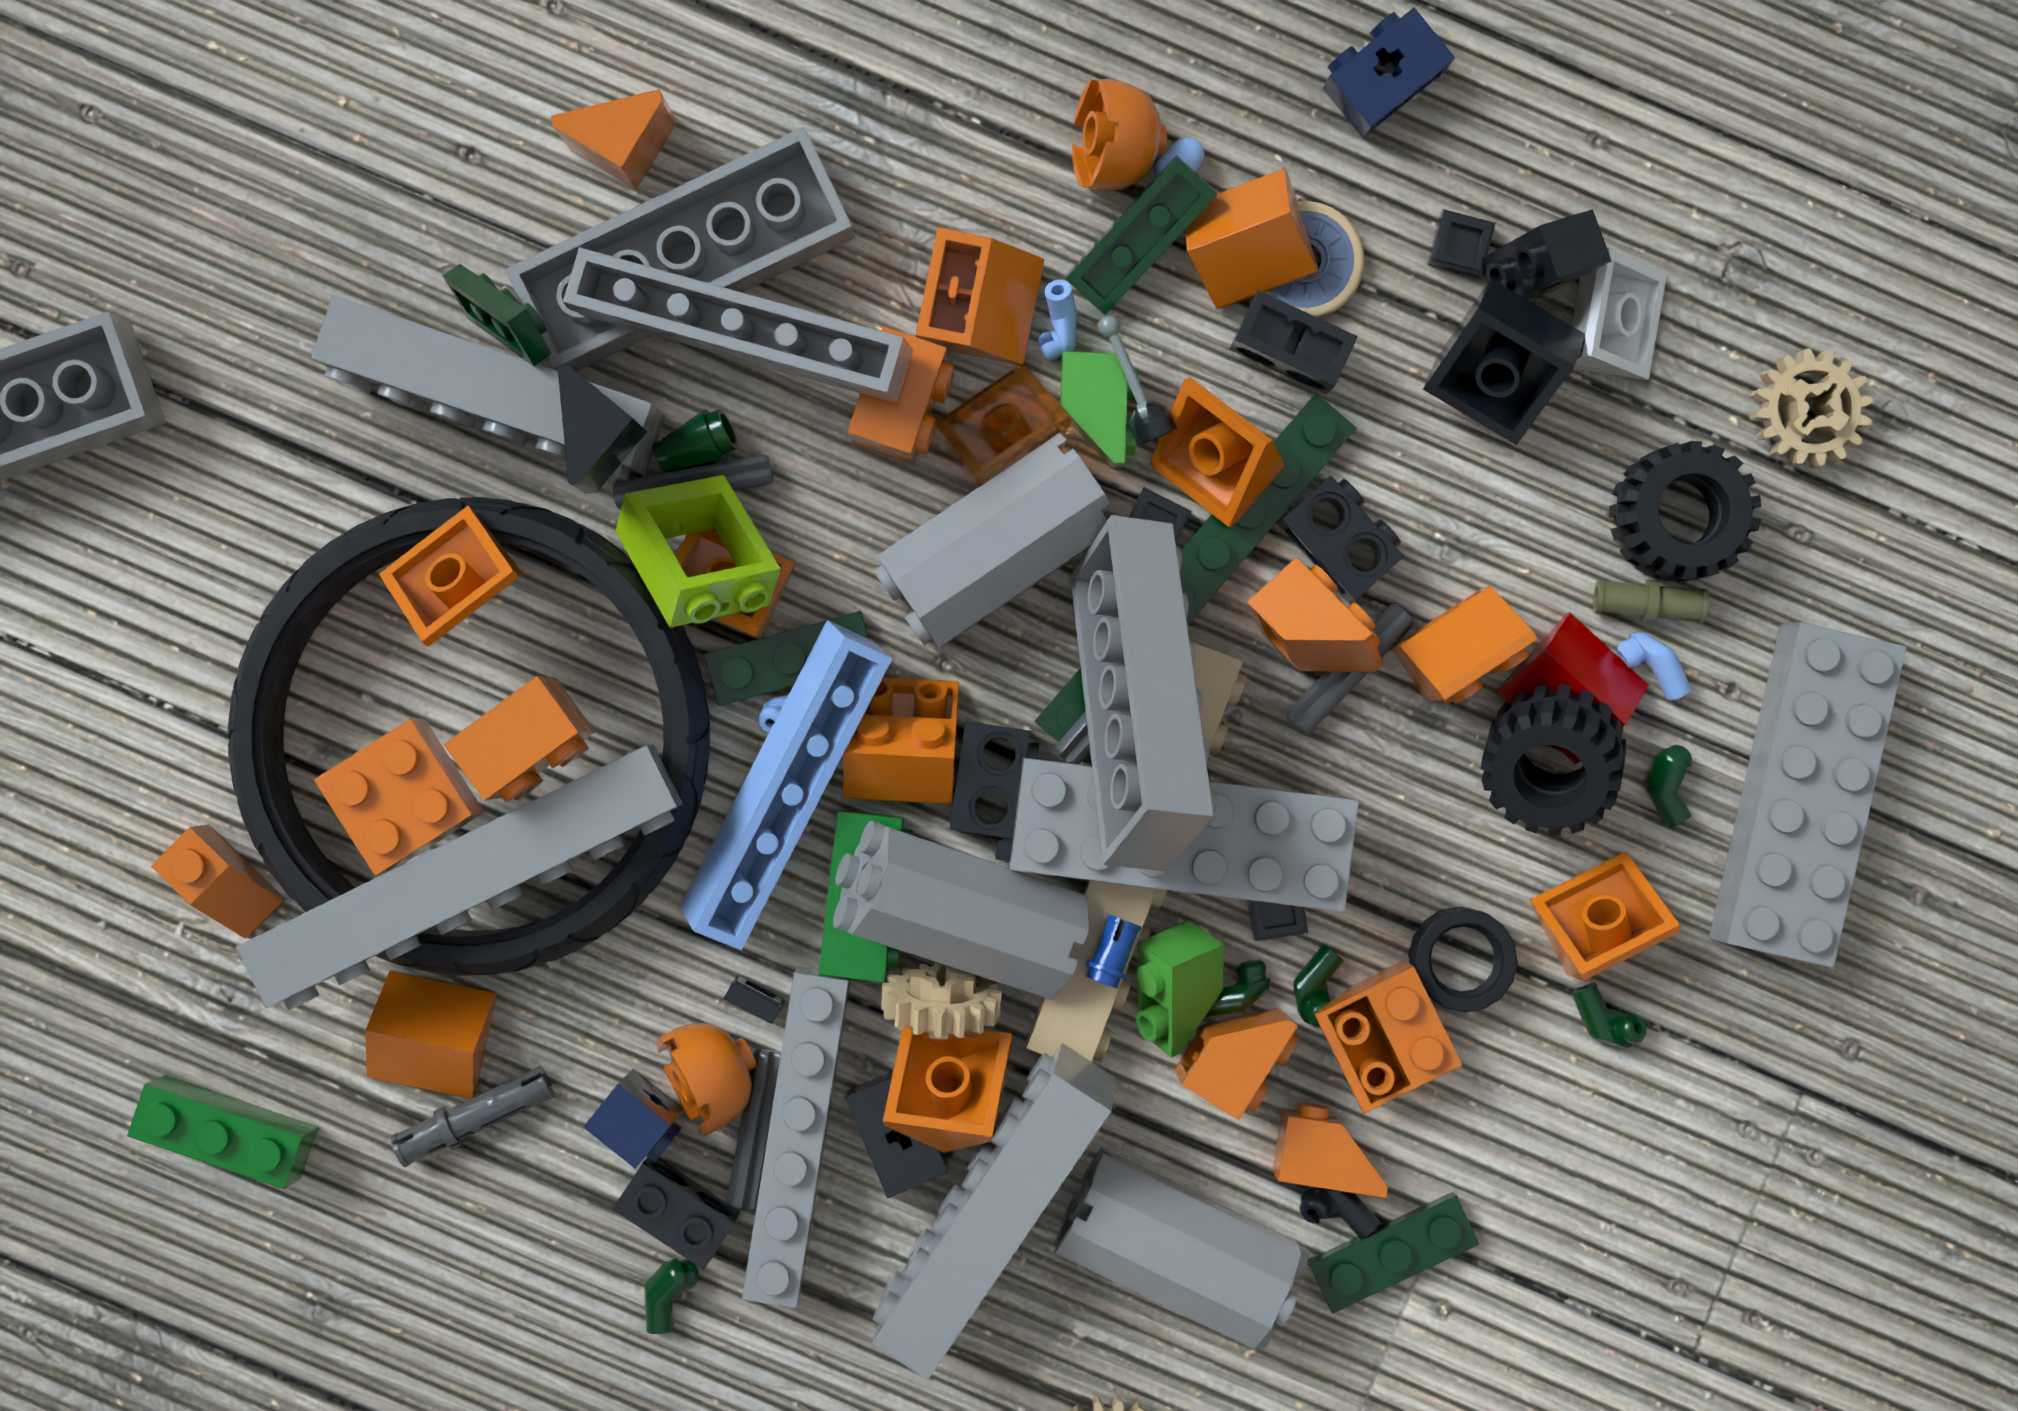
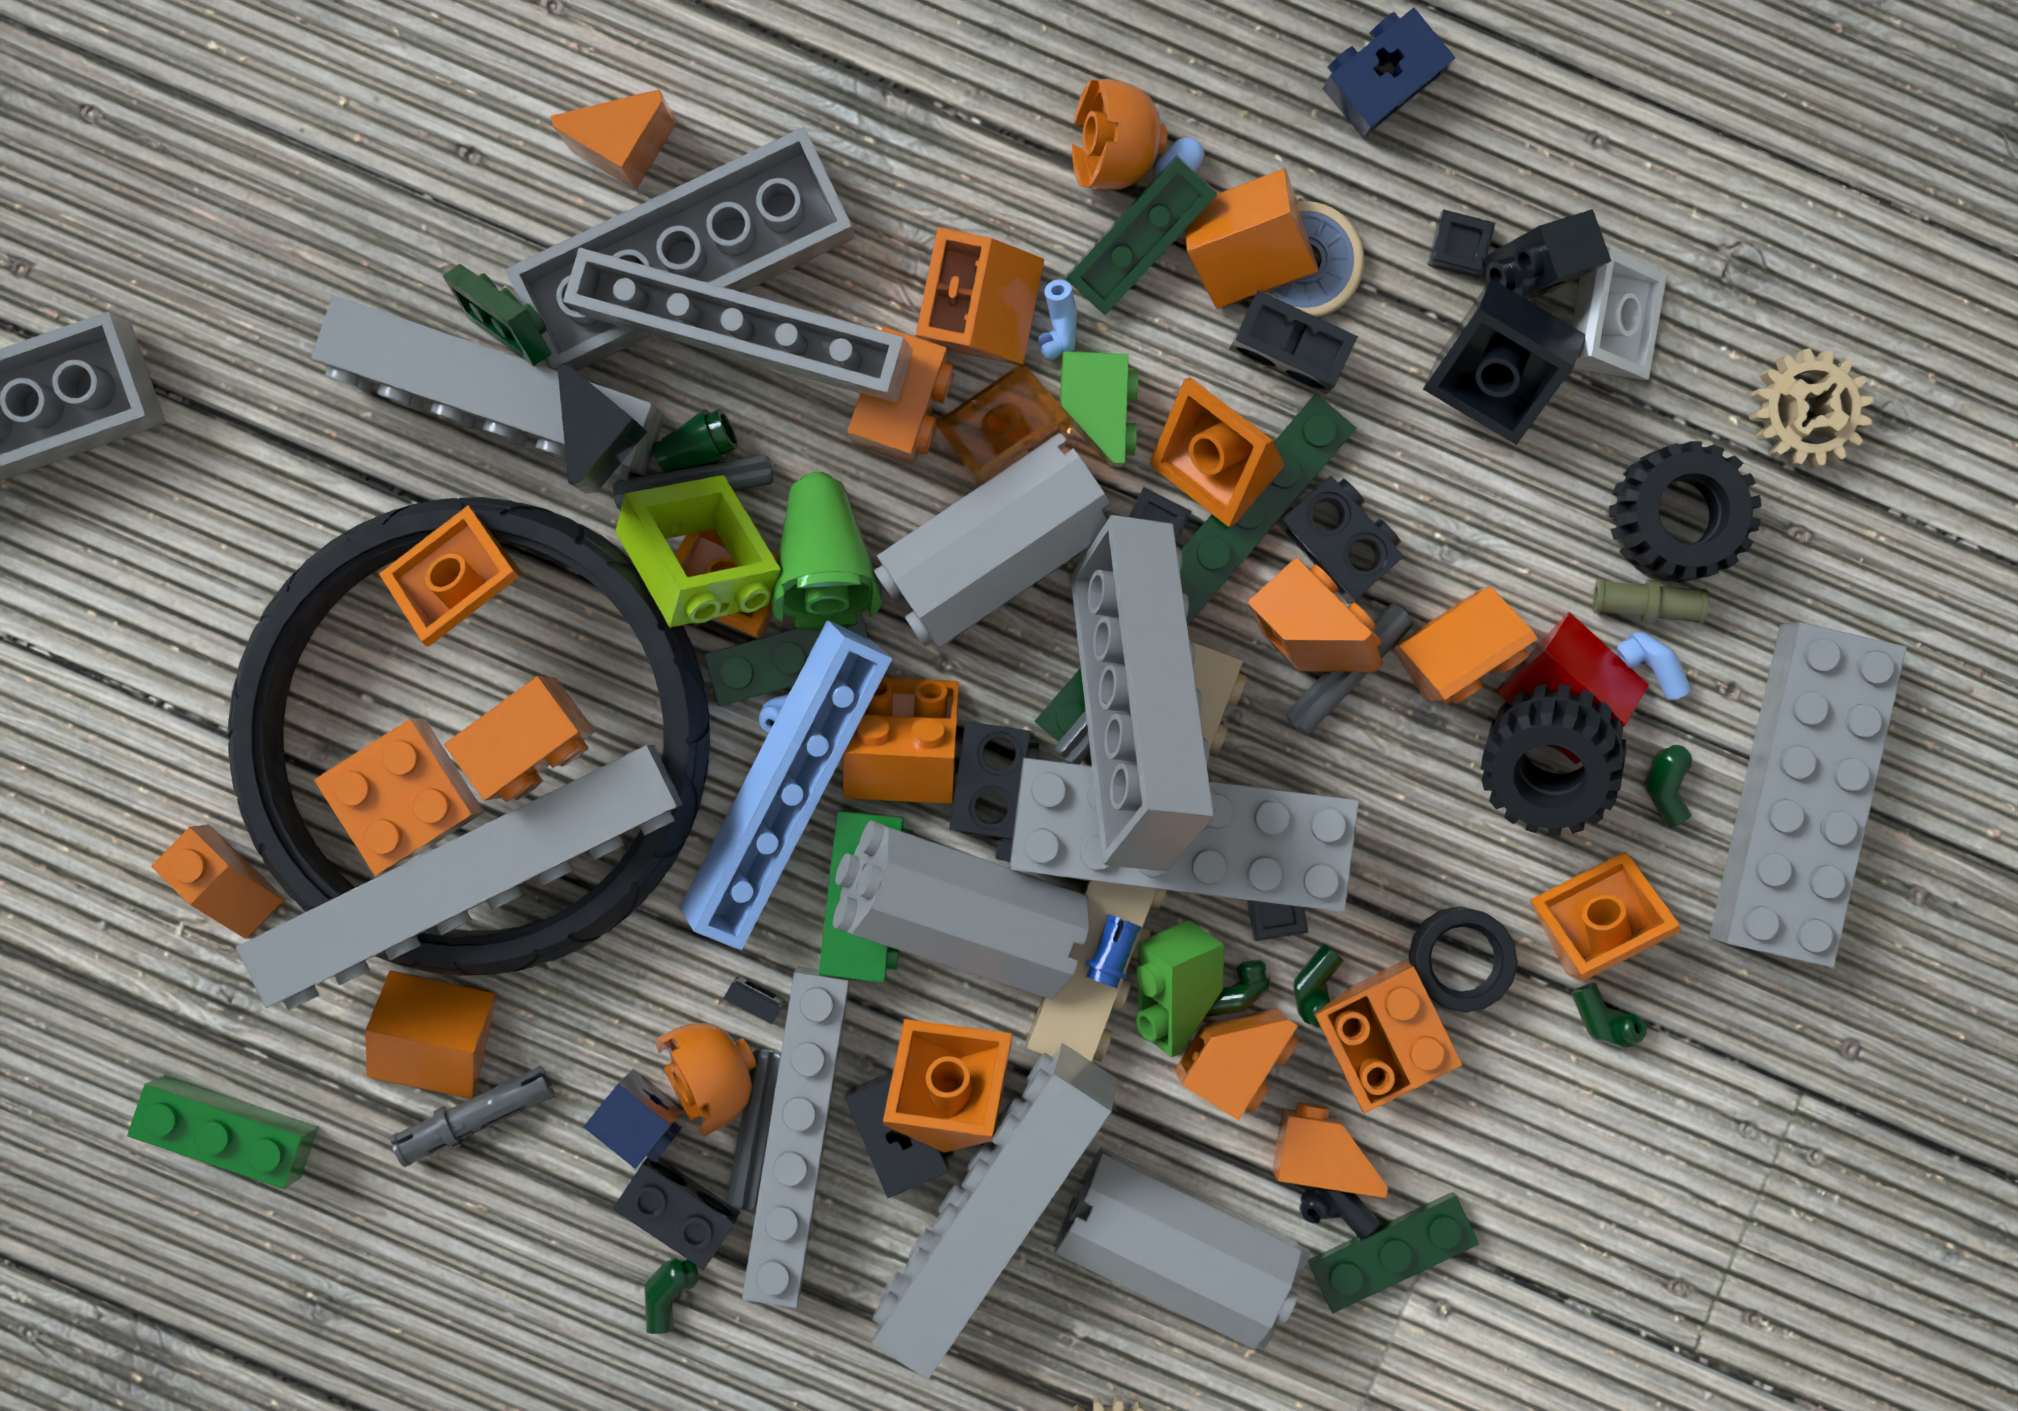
(823, 558): none -> bright green cone
(940, 1001): tan gear -> none
(1150, 417): hinge -> none

